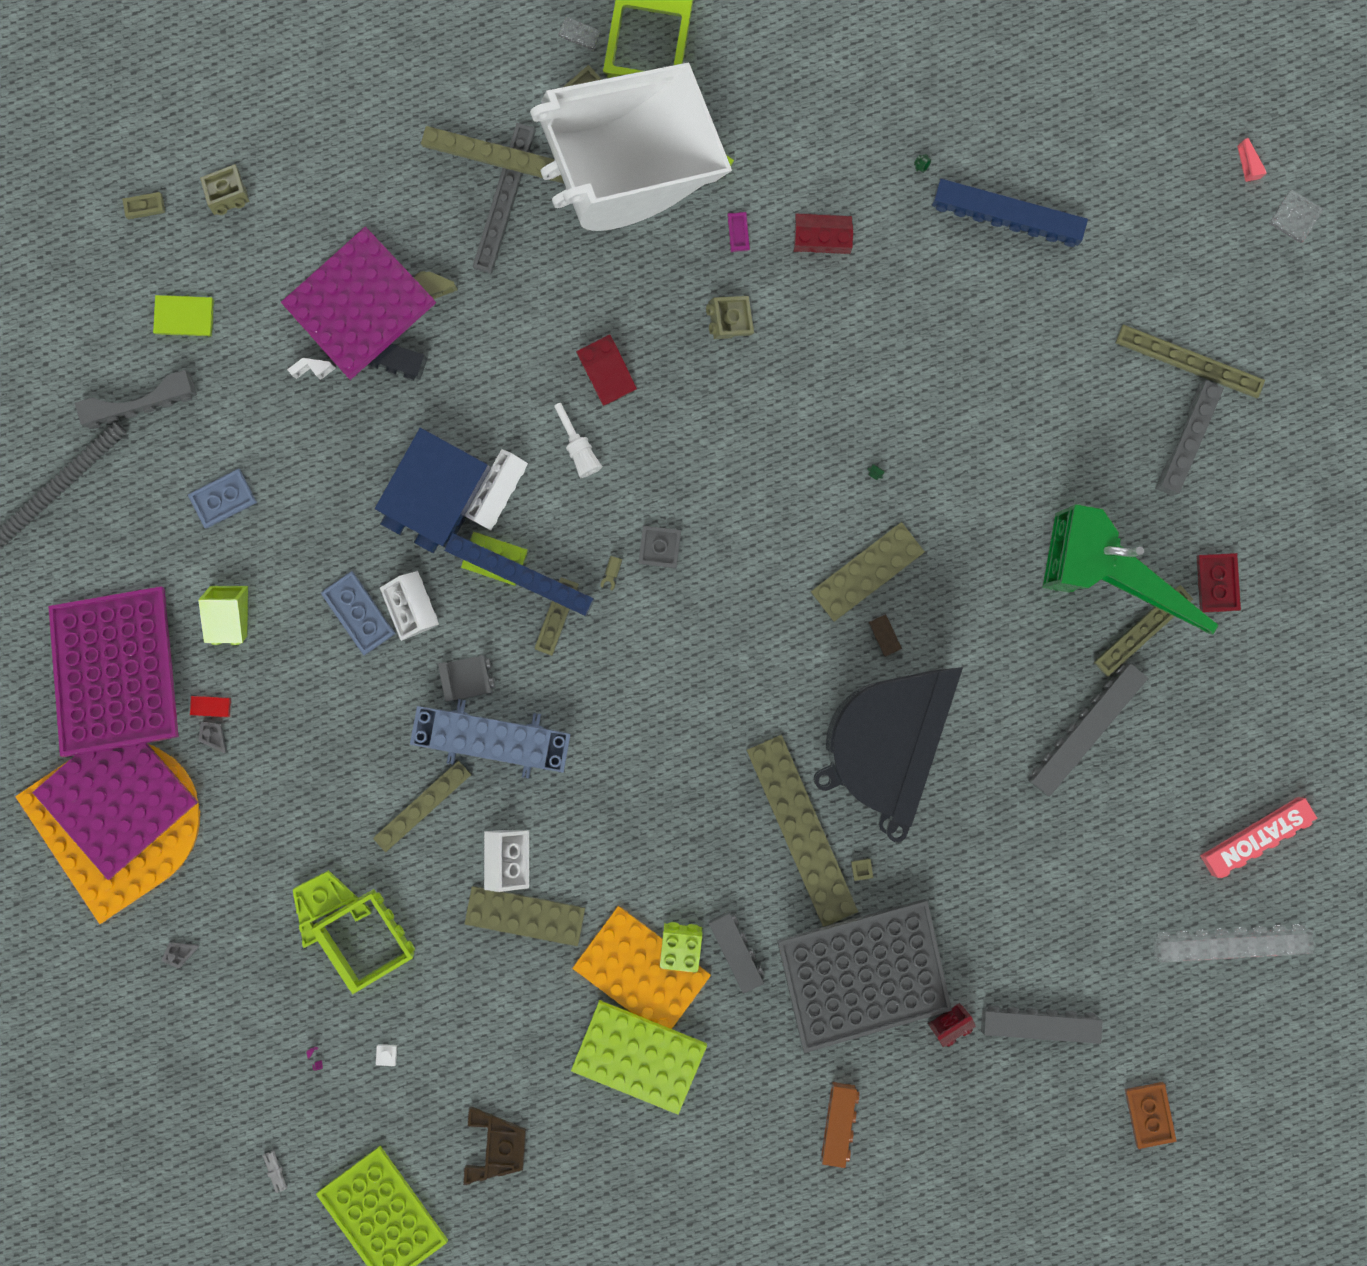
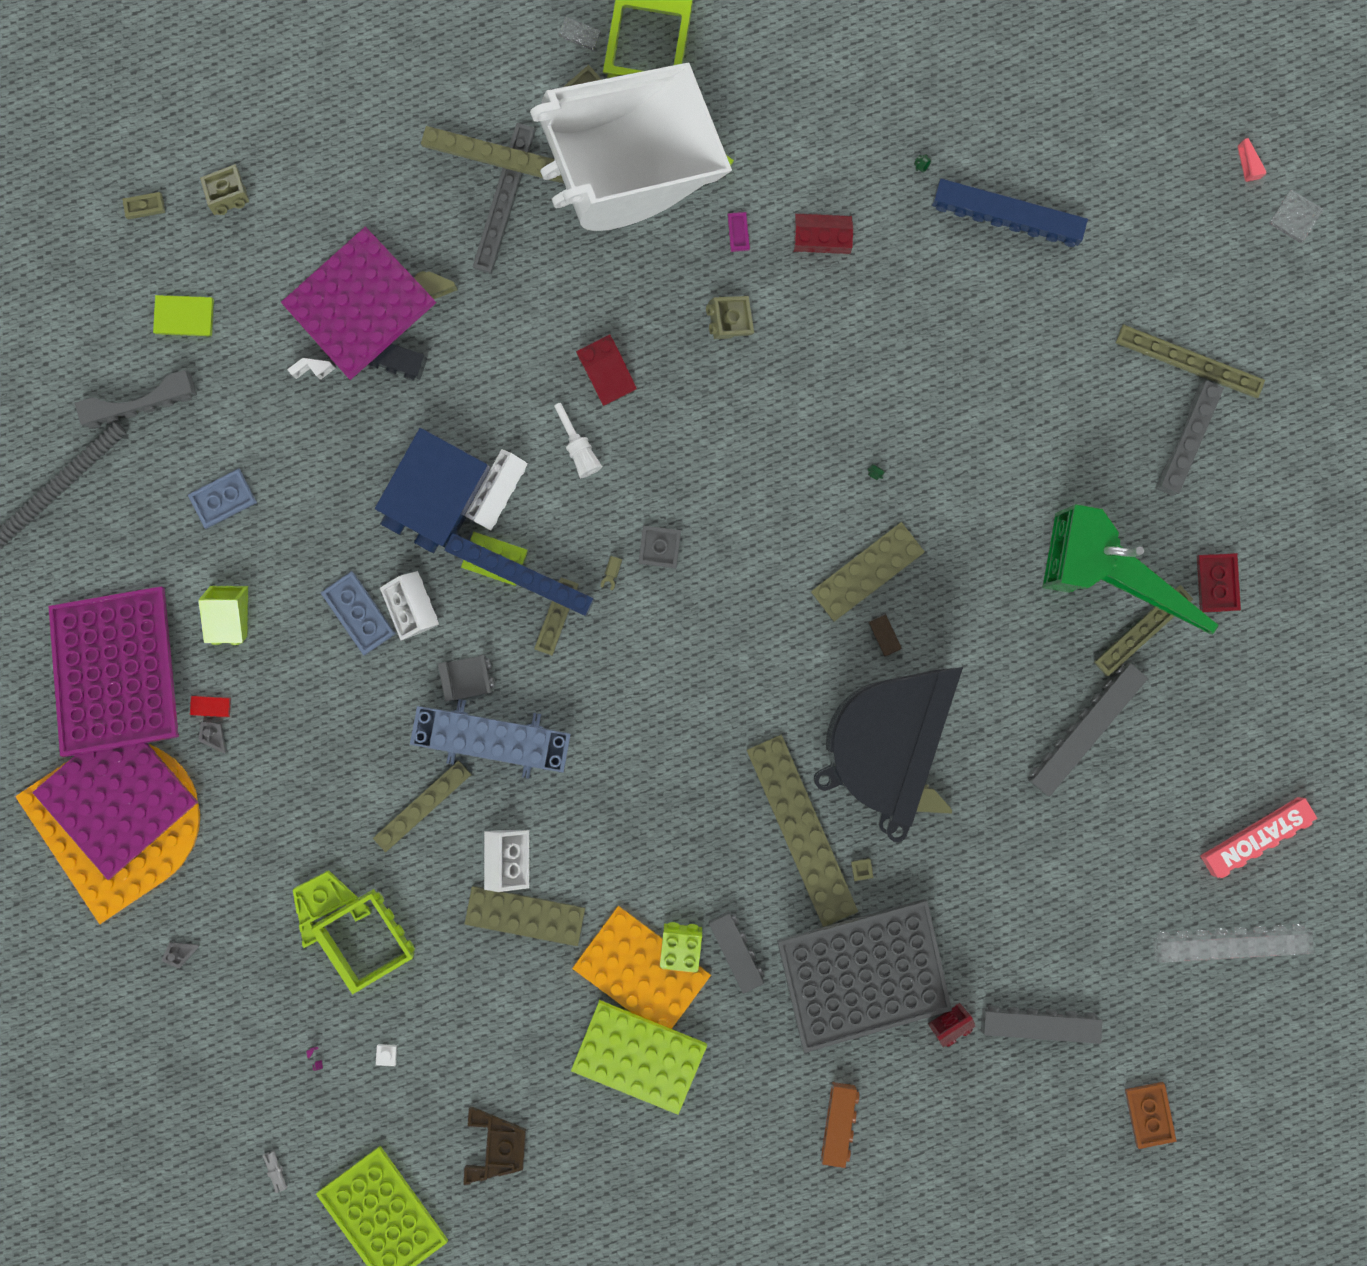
(932, 802): none -> olive slope

